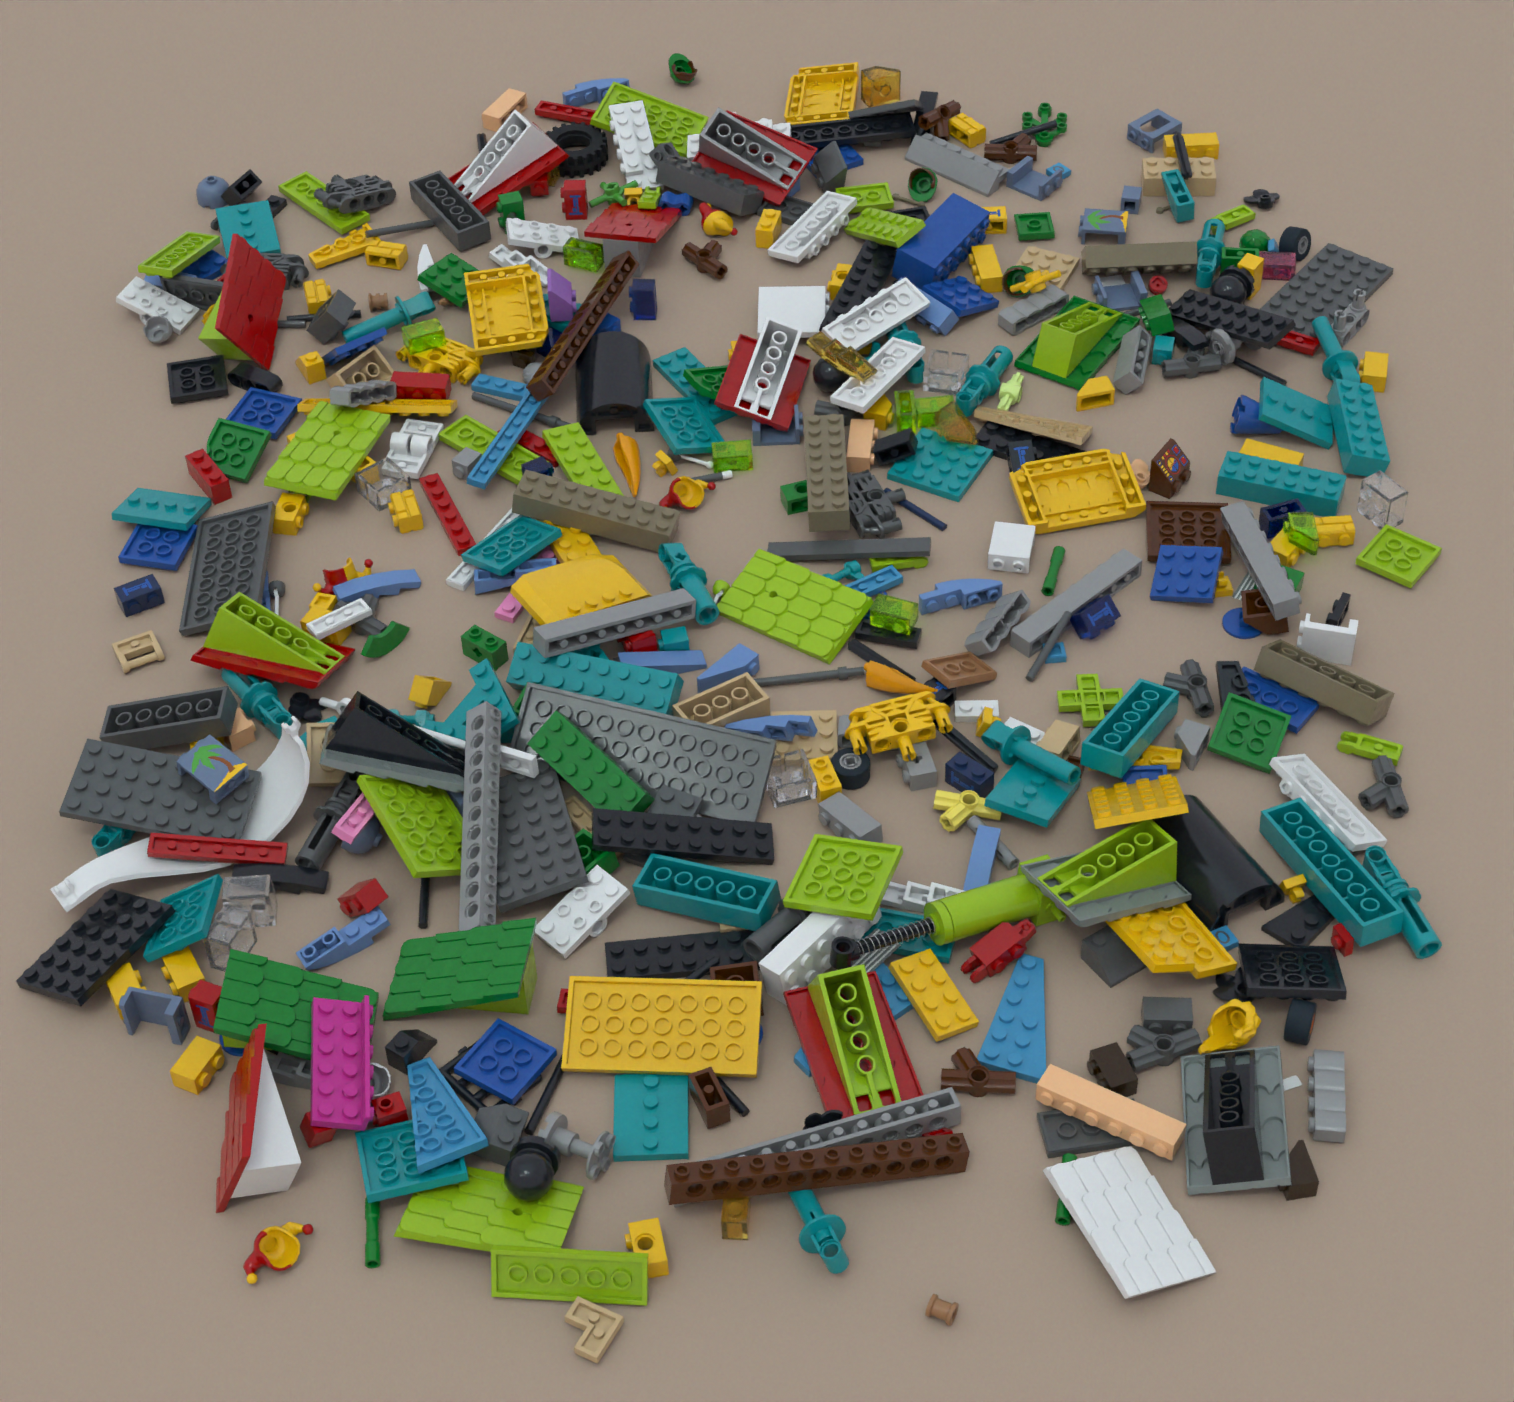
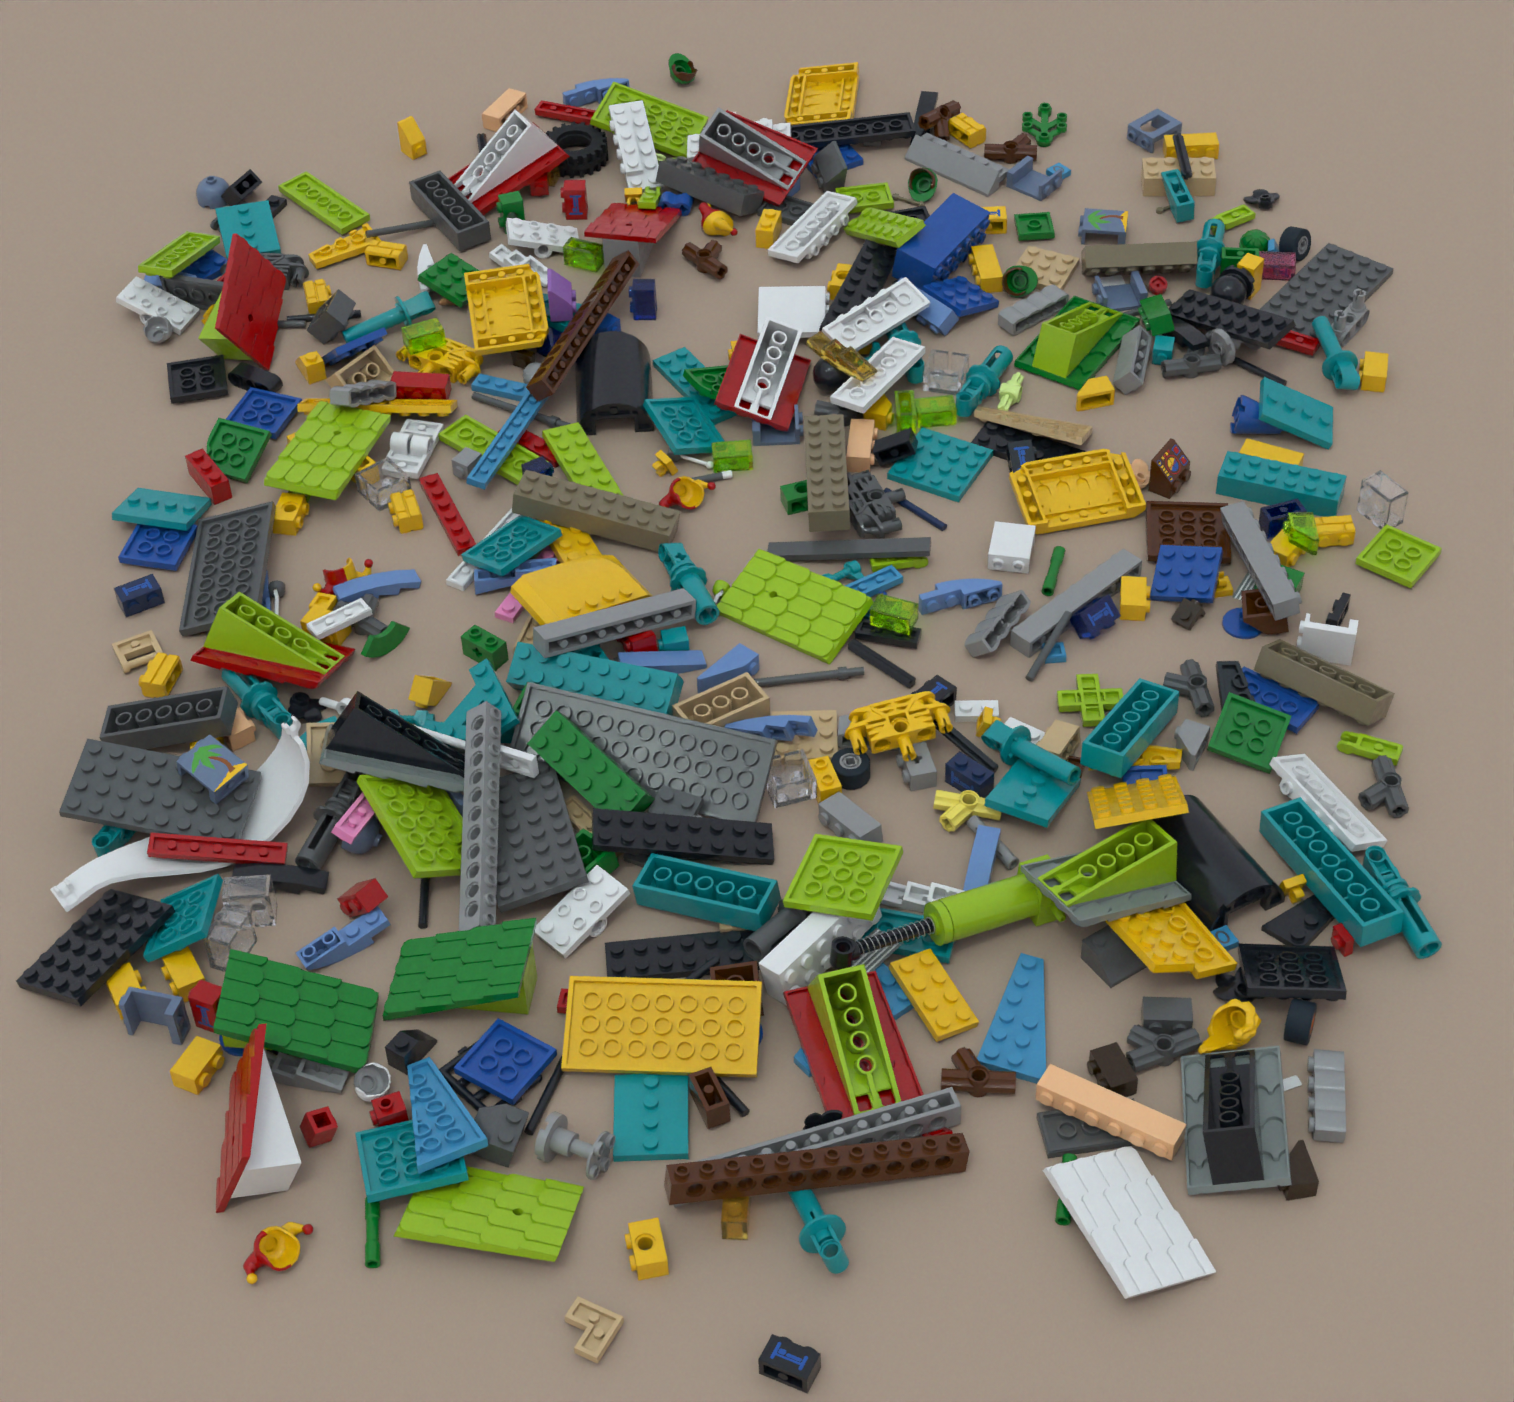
(160, 675): none -> yellow brick
(341, 1064): dark pink bracket -> none
(356, 193): dark grey piece -> none
(378, 301): medium nougat bush -> none
(411, 138): none -> yellow slope
(531, 1168): black tile -> none
(569, 1273): lime plate -> none
(612, 193): bright green bar -> none
(628, 458): light orange piece -> none
(662, 152): dark grey brick -> none
(789, 1363): none -> black brick
(880, 86): clear yellow slope -> none
(891, 680): light orange piece -> none
(893, 108): dark grey tile -> none
(942, 1309): medium nougat bush -> none
(954, 425): clear yellow slope -> none
(959, 669): medium nougat tile -> none
(998, 949): red hinge -> none
(1030, 131): black bar -> none
(1035, 281): yellow bar -> none
(1131, 199): sand blue brick -> none
(1133, 598): none -> yellow brick
(1188, 613): none -> dark brown bracket
(1358, 428): teal brick -> none

